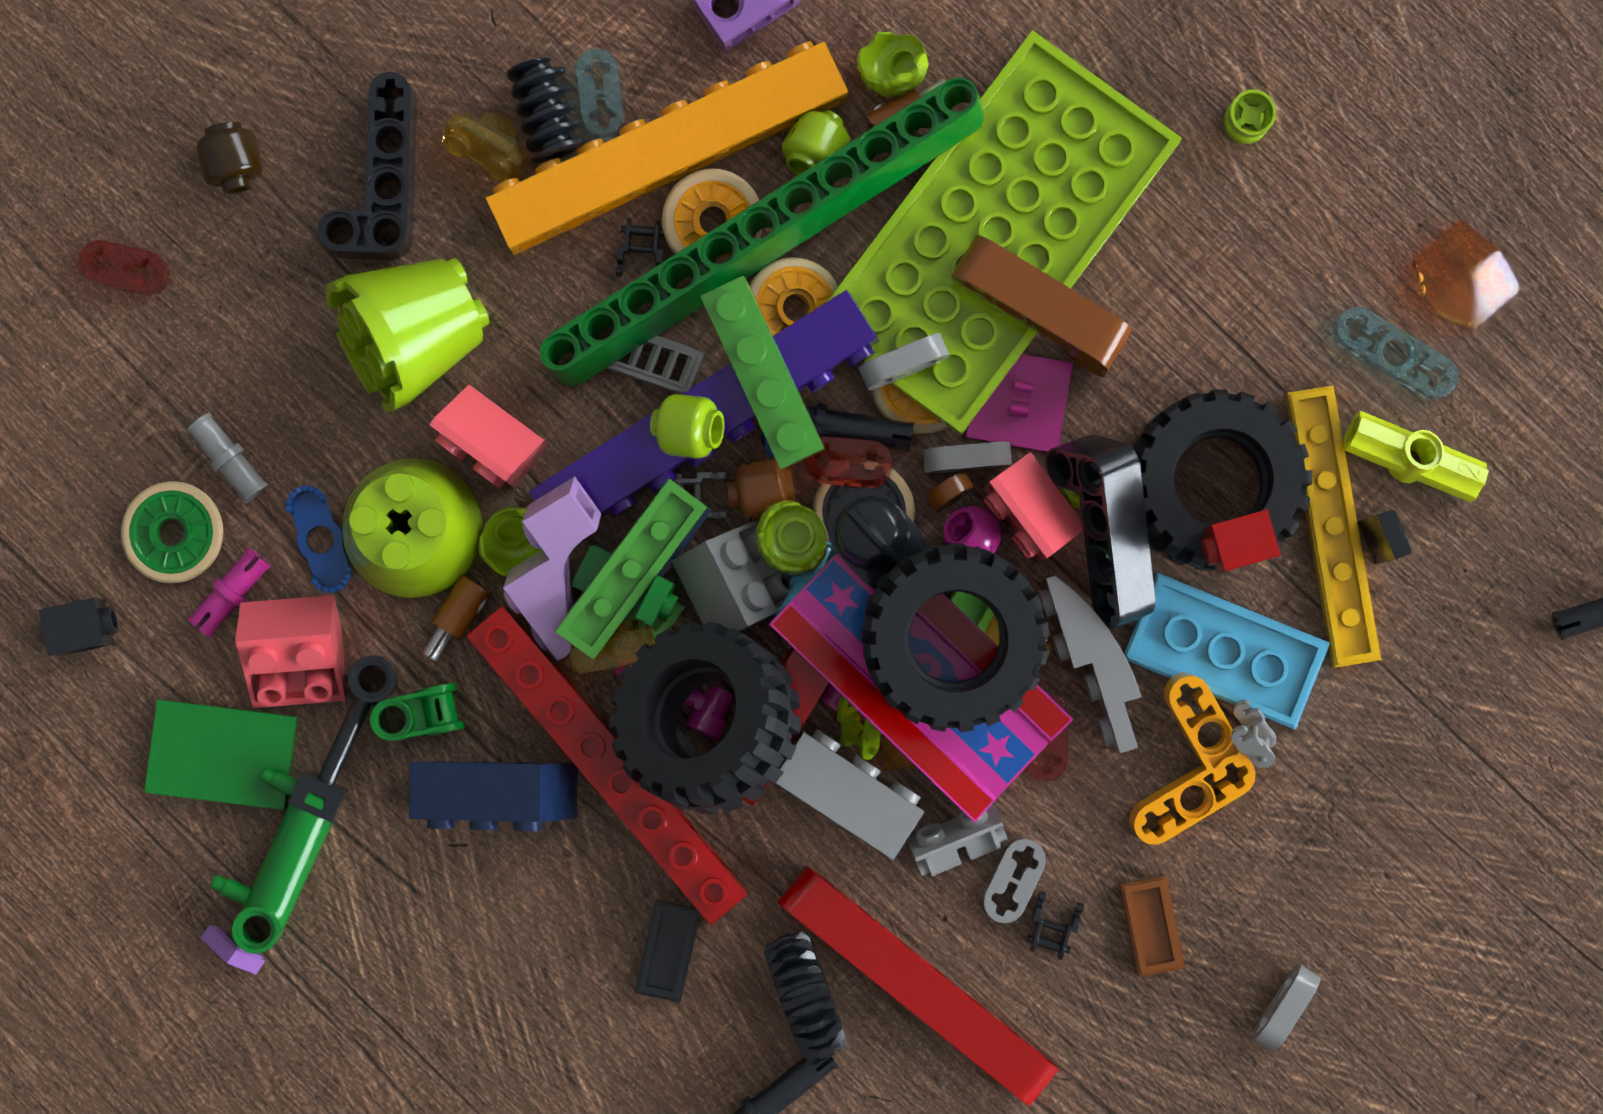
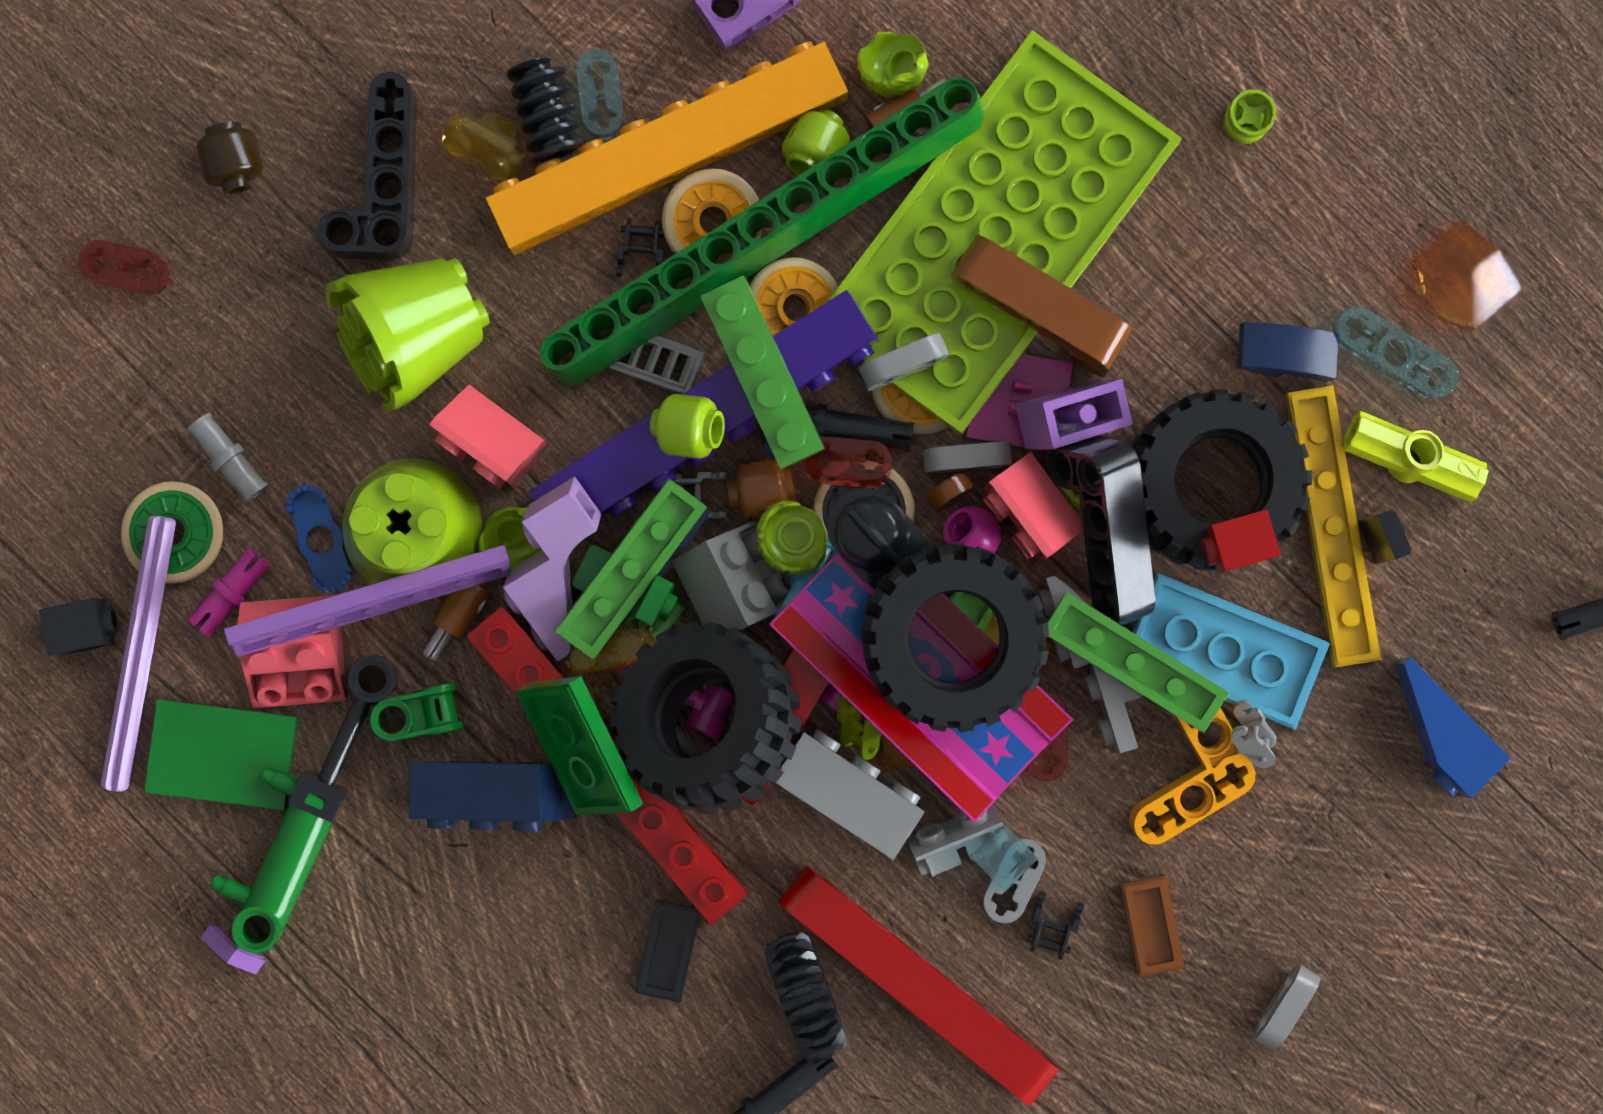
(138, 653): none -> lavender axle
(368, 601): none -> medium lavender tile
(579, 746): none -> green tile
(1003, 857): none -> clear light blue tile
(1073, 414): none -> medium lavender brick
(1135, 662): none -> bright green plate
(1287, 349): none -> dark blue slope
(1448, 736): none -> blue slope

